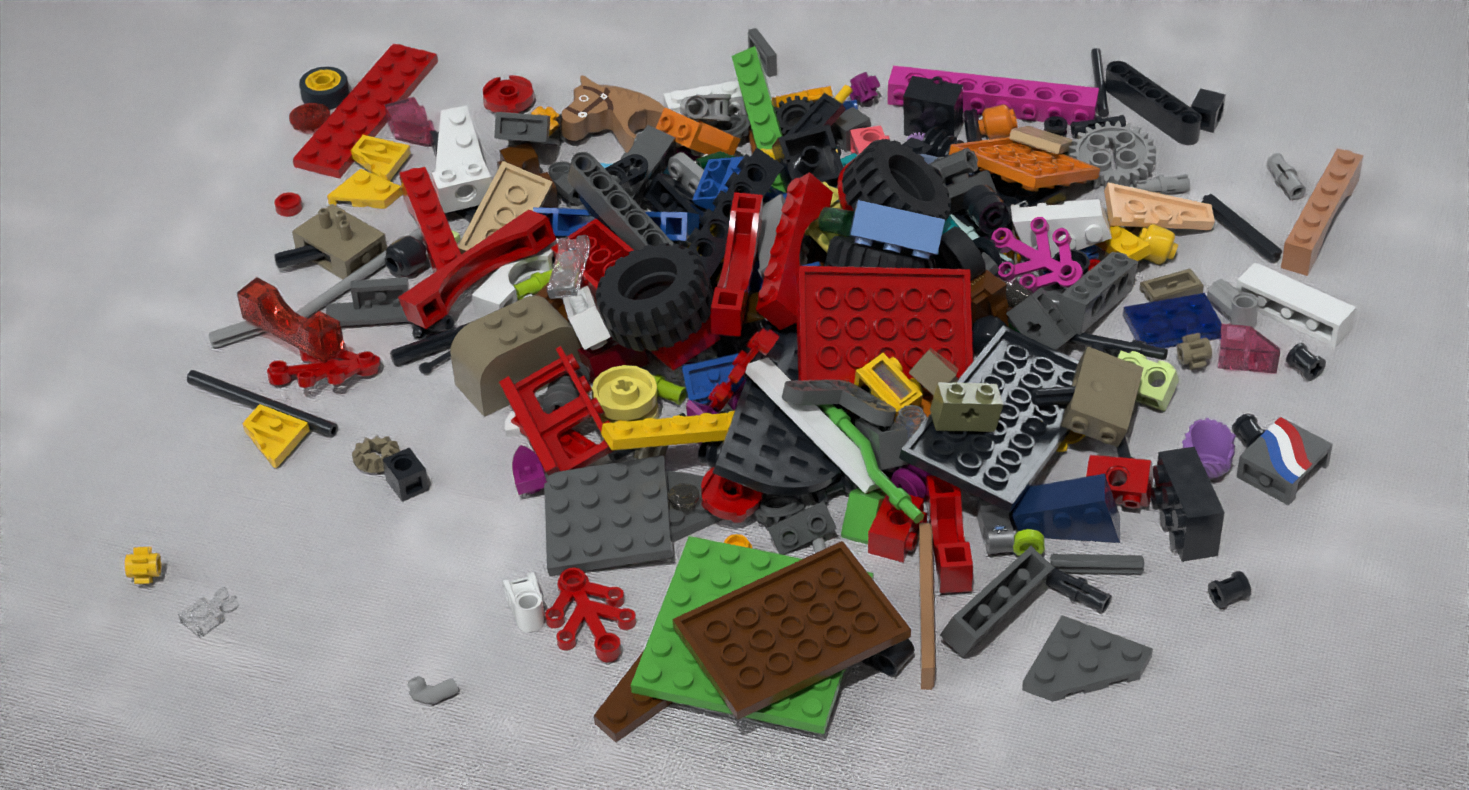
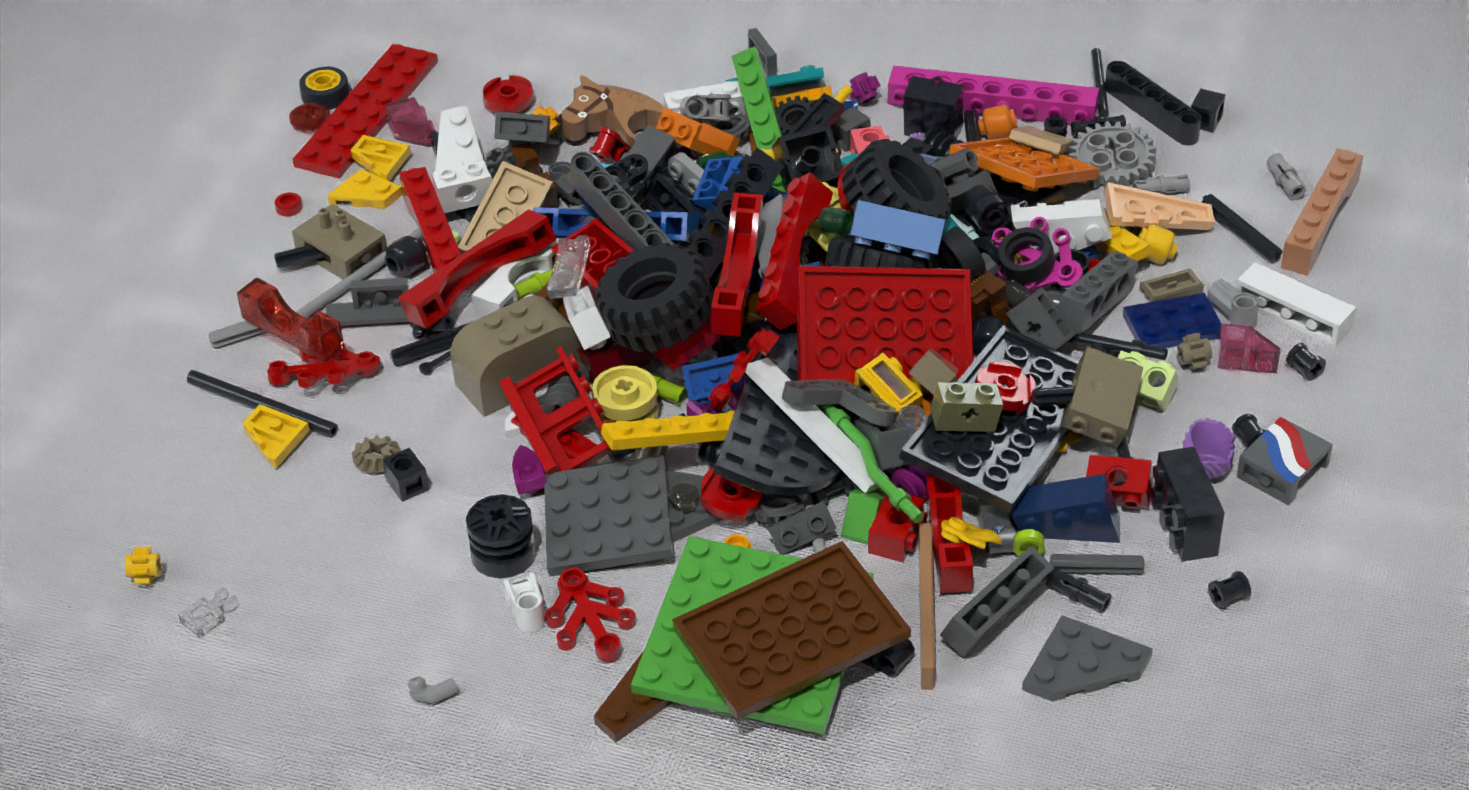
(495, 158): none -> dark grey gear
(501, 536): none -> black wheel
(609, 146): none -> red piece
(806, 75): none -> teal plate
(960, 531): none -> yellow plate
(1018, 388): none -> plate
(1022, 238): none -> black tyre

